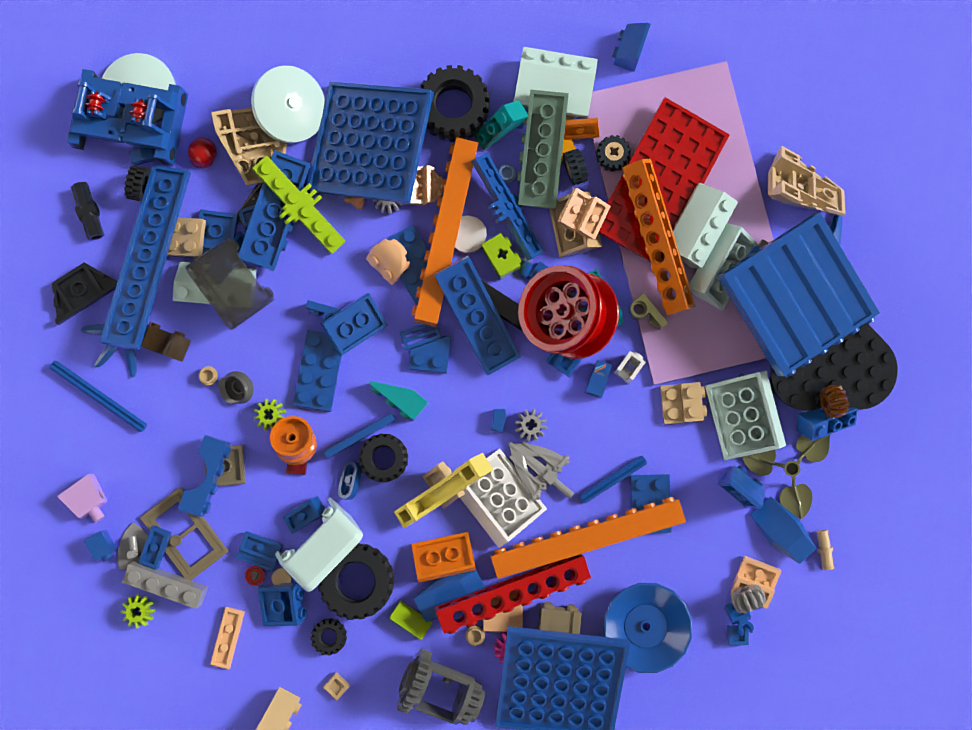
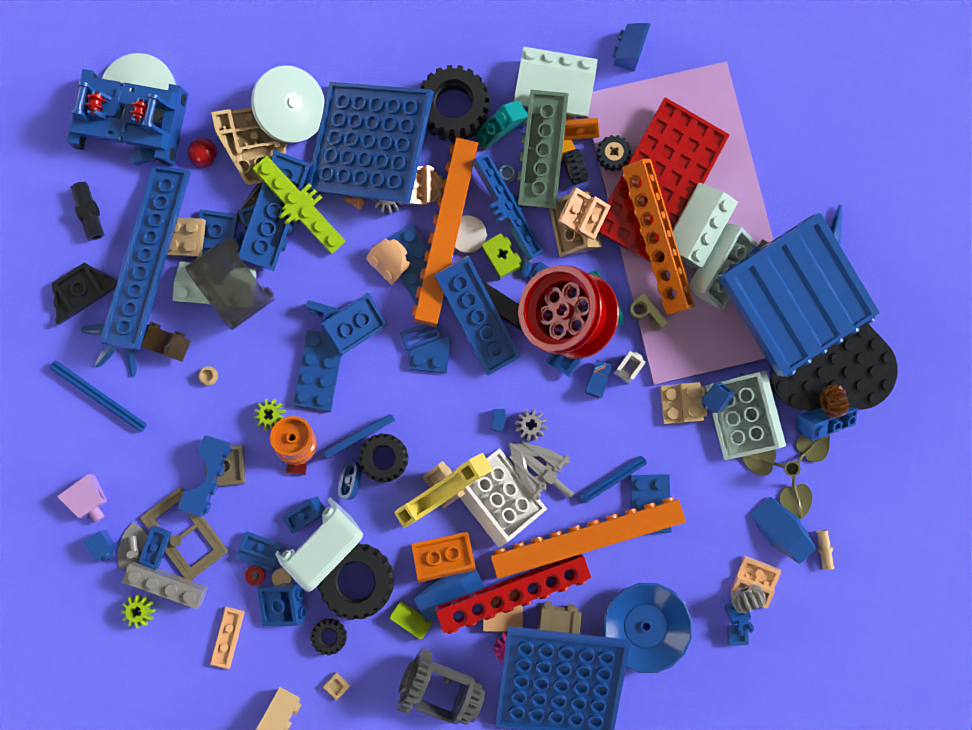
(136, 182): black tyre -> none
(236, 387): dark grey hat -> none
(405, 399): teal slope -> none
(475, 635): tan plate -> none
(717, 397): none -> blue brick
(743, 488): blue slope -> none
(801, 187): tan wedge -> none

